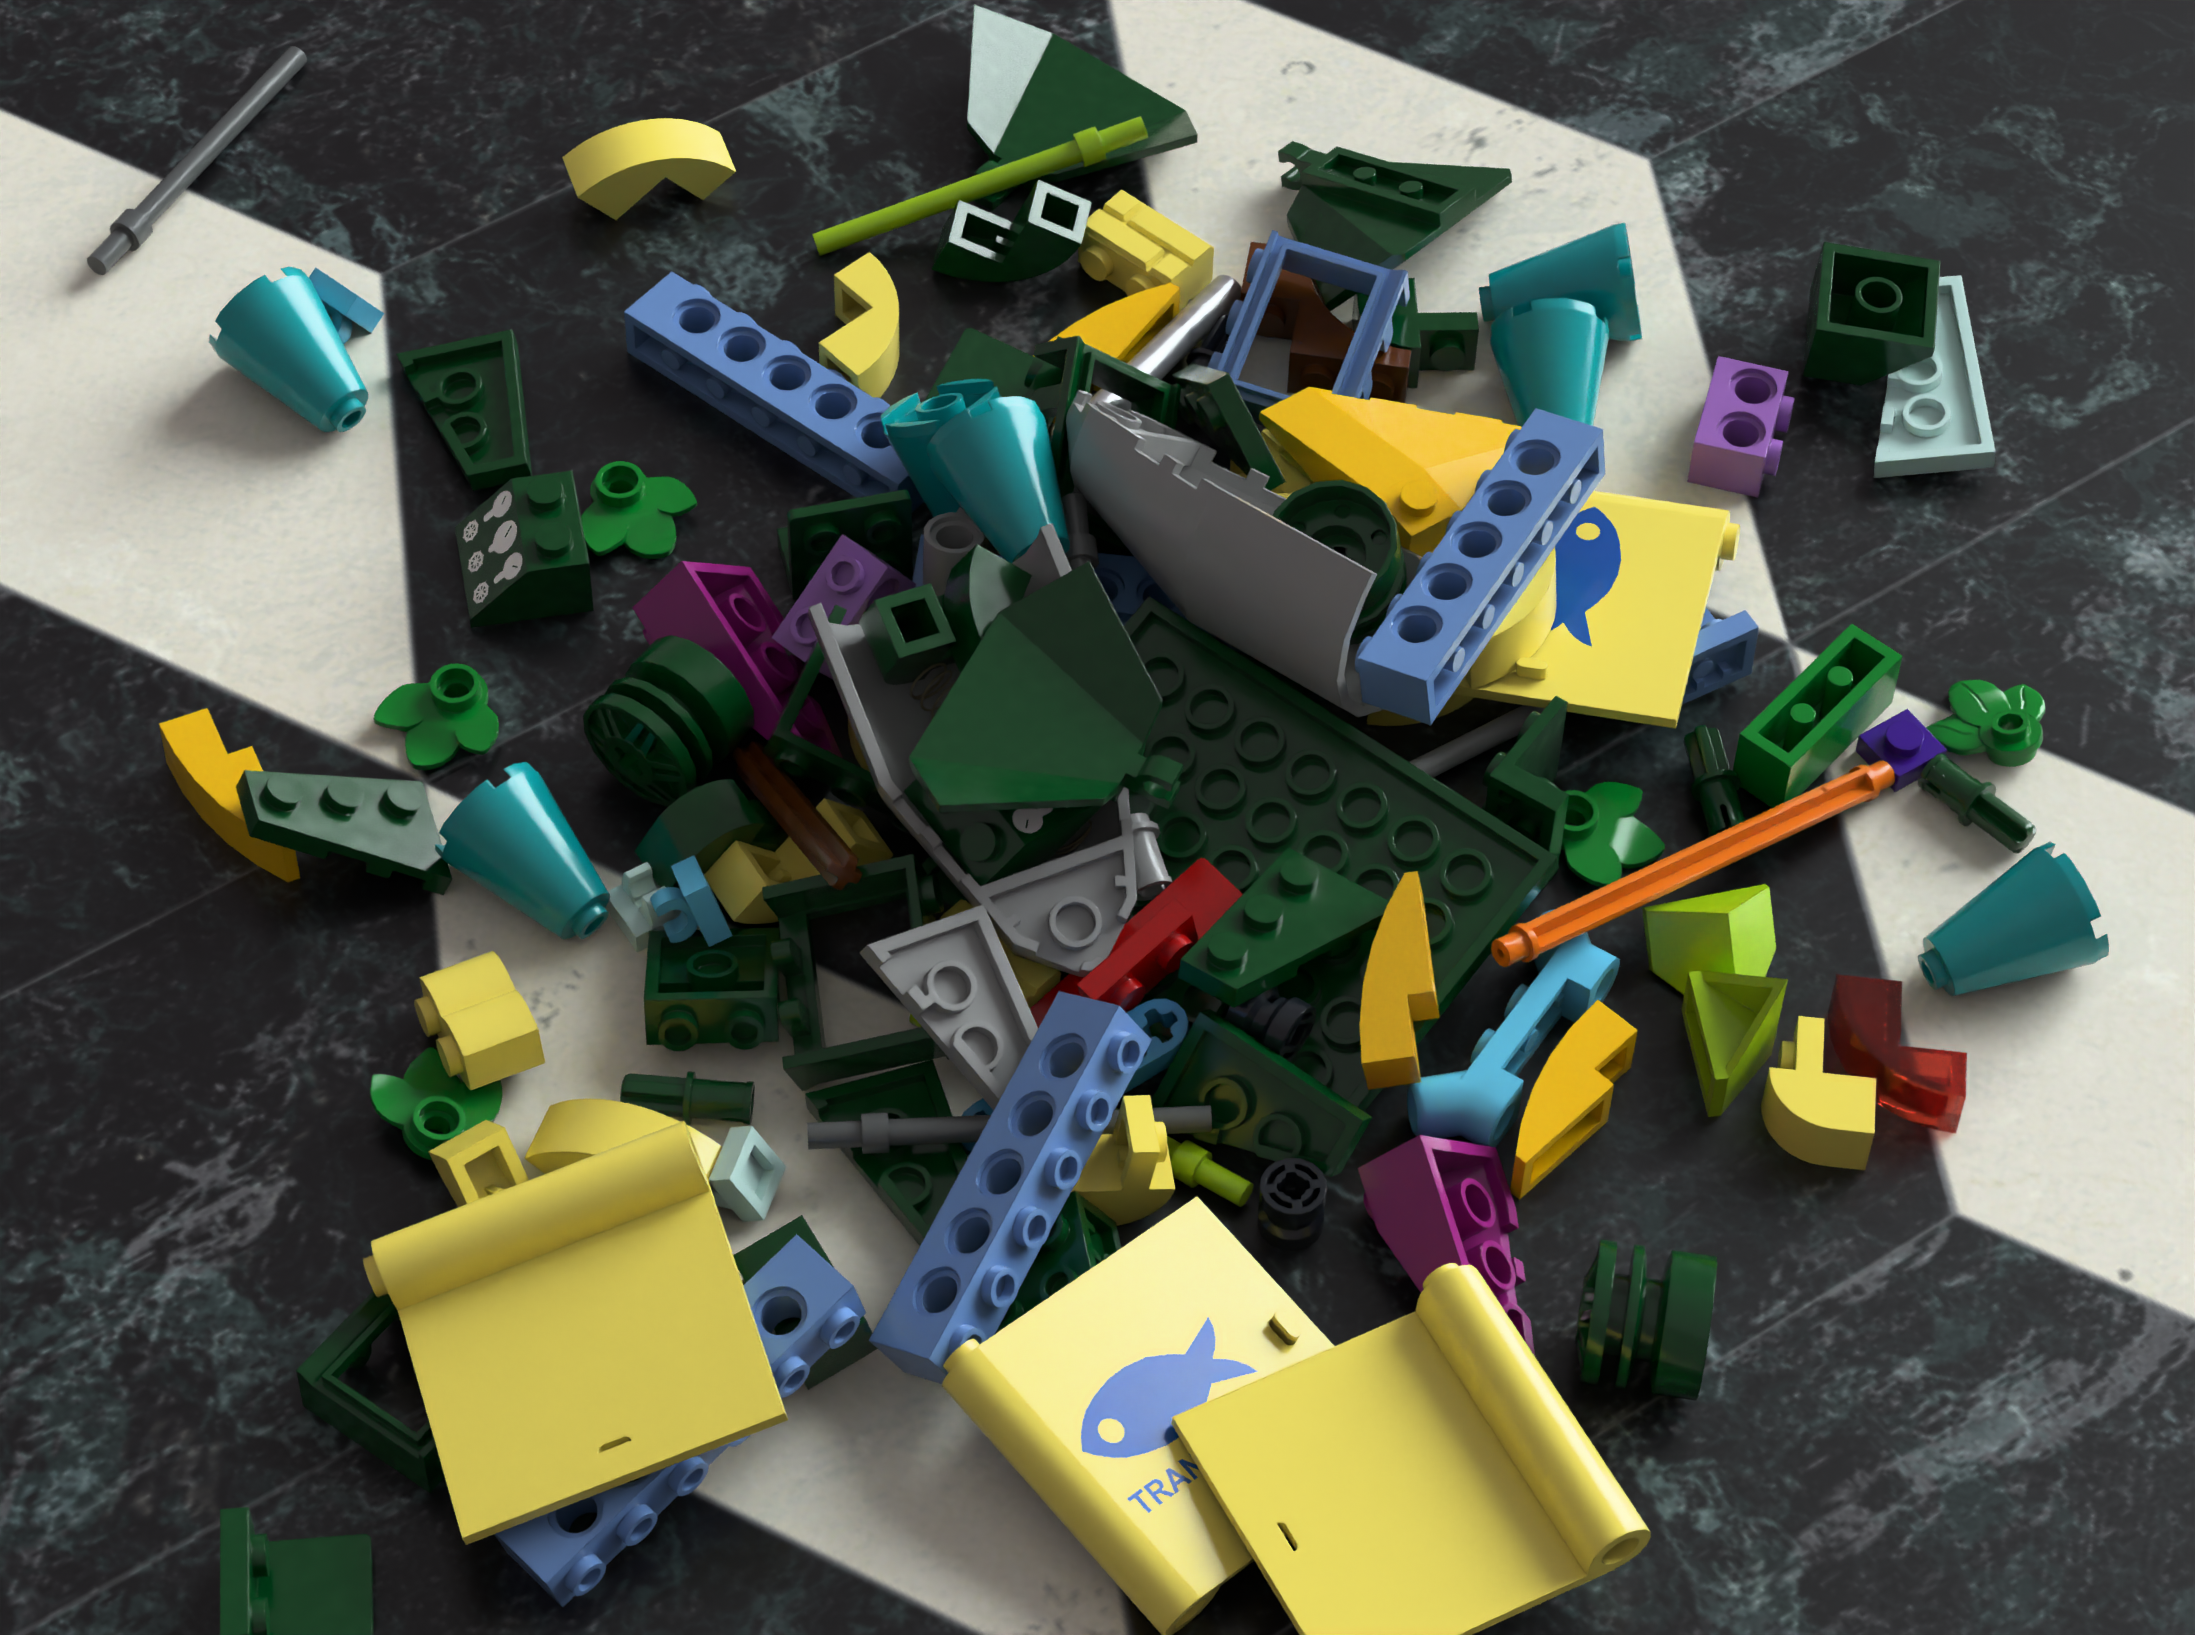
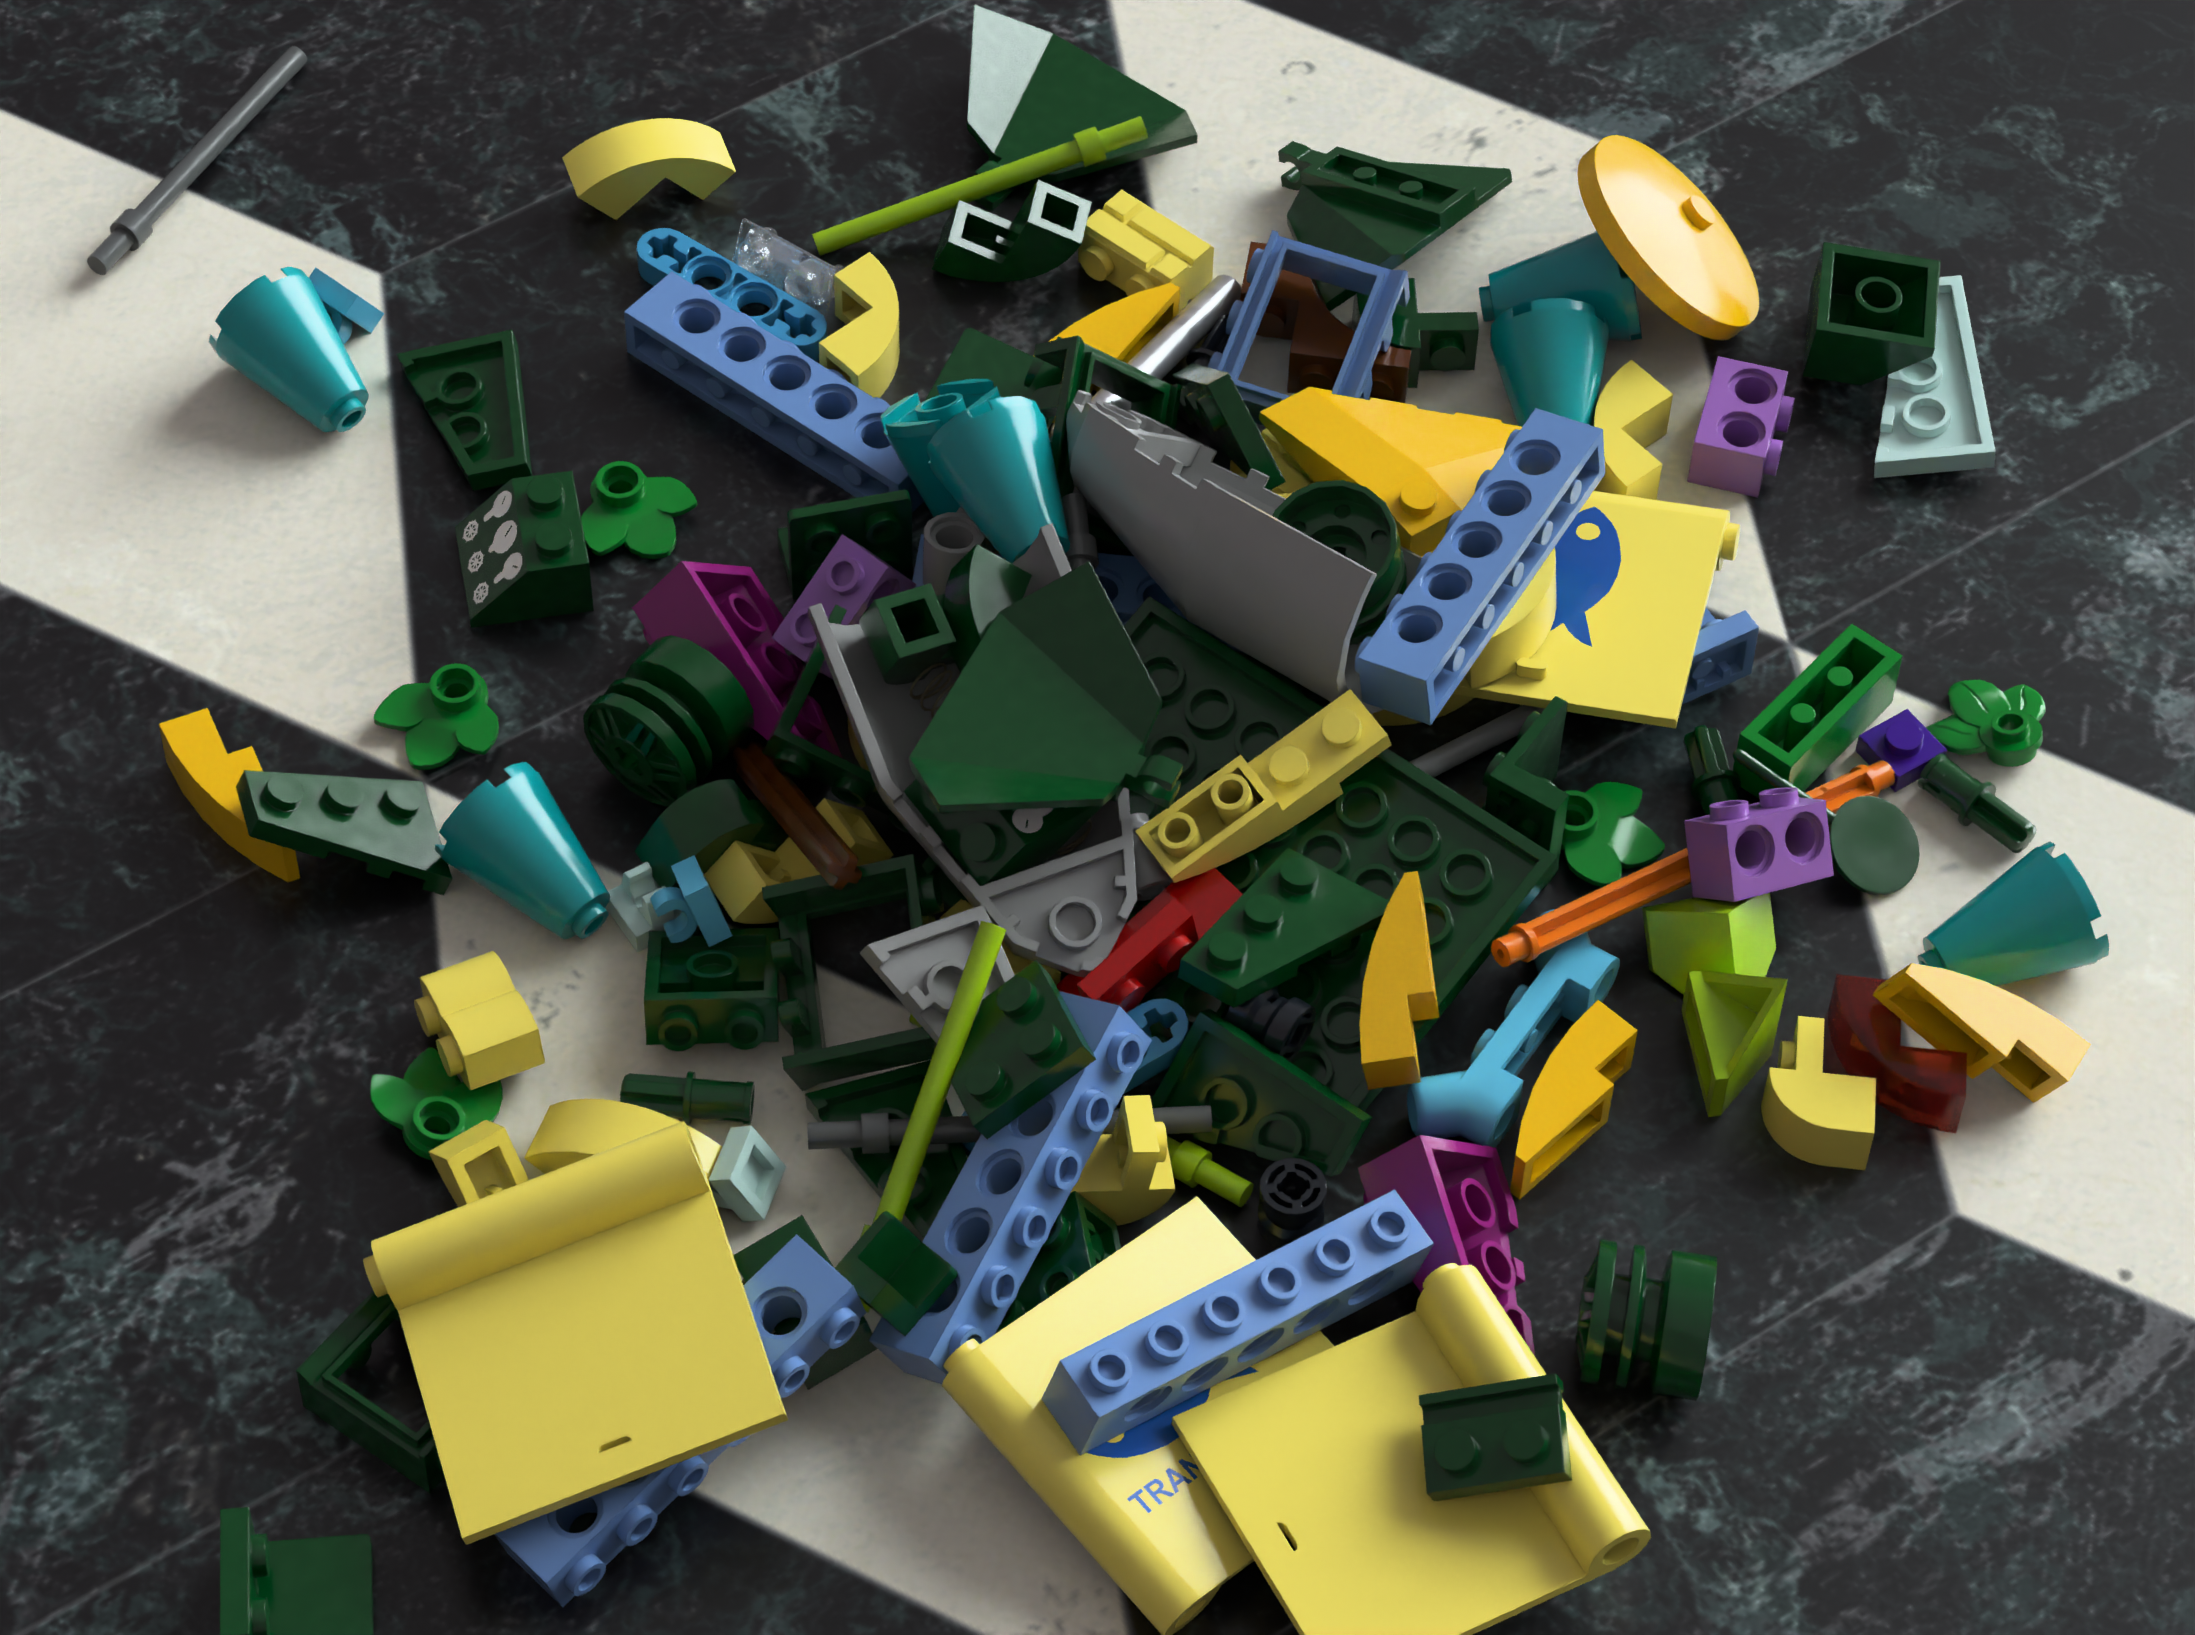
(738, 289): none -> dark azure beam
(785, 265): none -> clear hinge
(896, 1272): none -> dark green panel
(940, 1073): none -> lime bar
(1018, 1050): none -> dark green plate
(1236, 1322): none -> medium blue brick
(1267, 796): none -> light yellow slope
(1495, 1437): none -> dark green plate
(1633, 416): none -> light yellow brick
(1668, 237): none -> yellow dish
(1758, 846): none -> medium lavender brick
(1868, 837): none -> dark green piece
(1987, 1024): none -> yellow slope

